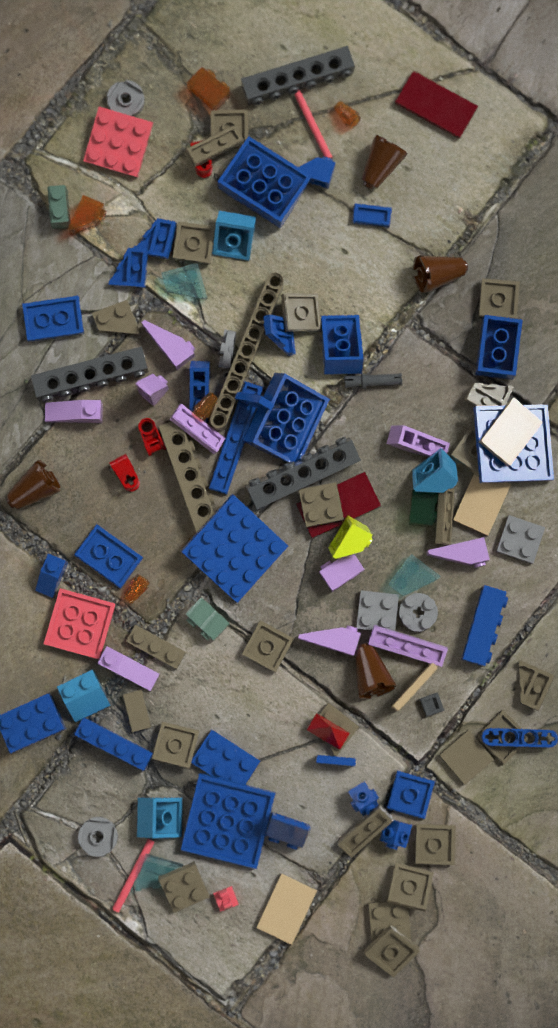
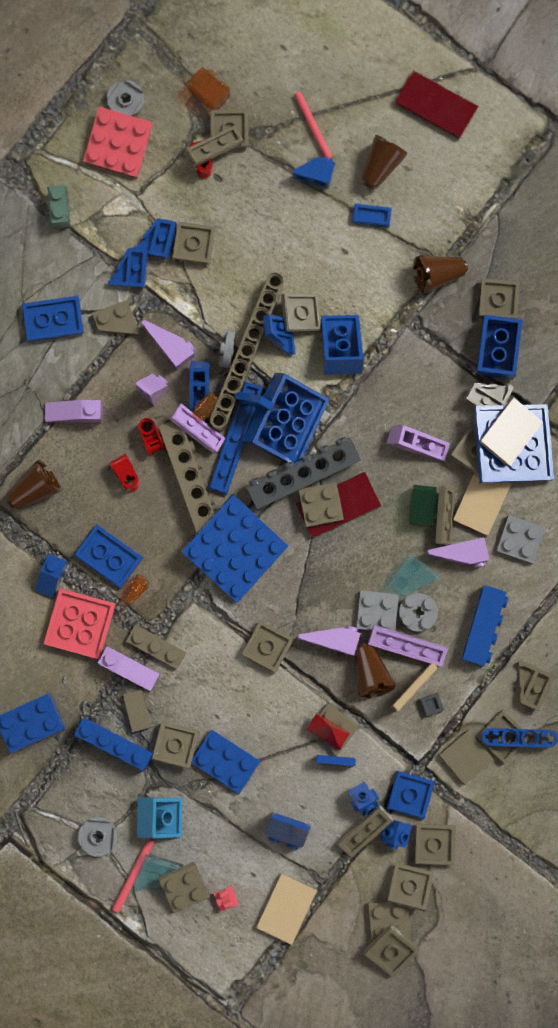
(42, 380): dark grey brick -> none
(83, 695): dark azure slope -> none
(87, 215): clear orange slope -> none
(185, 281): clear light blue wing -> none
(207, 619): sand green brick -> none
(228, 821): blue plate -> none
(234, 235): dark azure slope -> none
(264, 182): blue slope -> none
(268, 78): dark grey brick -> none
(340, 571): lavender brick -> none
(347, 114): clear orange cone -> none
(350, 538): neon yellow slope -> none
(372, 380): dark grey pin -> none
(435, 473): dark azure slope -> none

